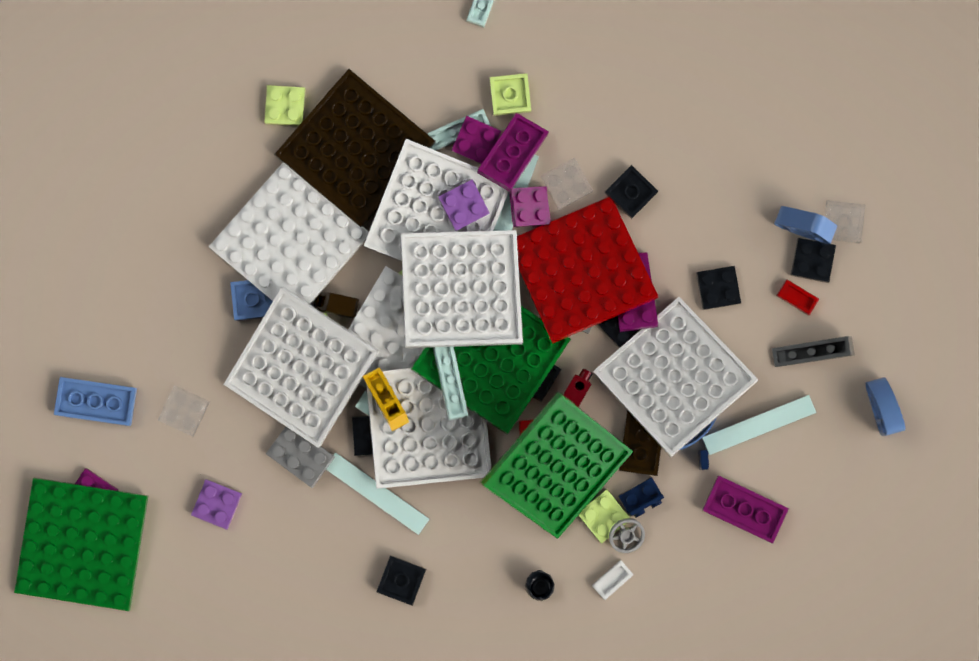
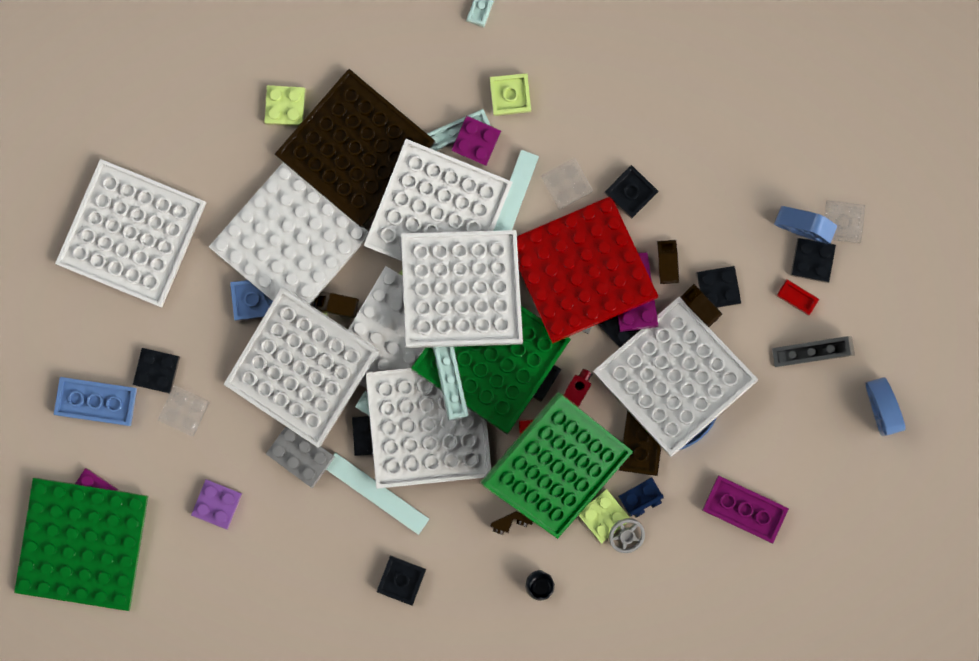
(131, 233): none -> white plate
(156, 370): none -> black plate
(386, 399): yellow slope -> none
(463, 205): medium lavender plate -> none
(503, 524): none -> dark brown slope
(513, 152): magenta plate -> none
(529, 206): magenta plate -> none
(612, 580): white tile -> none
(668, 262): none -> dark brown slope
(701, 305): none -> dark brown slope
(703, 460): dark blue tile -> none
(759, 425): light aqua tile -> none

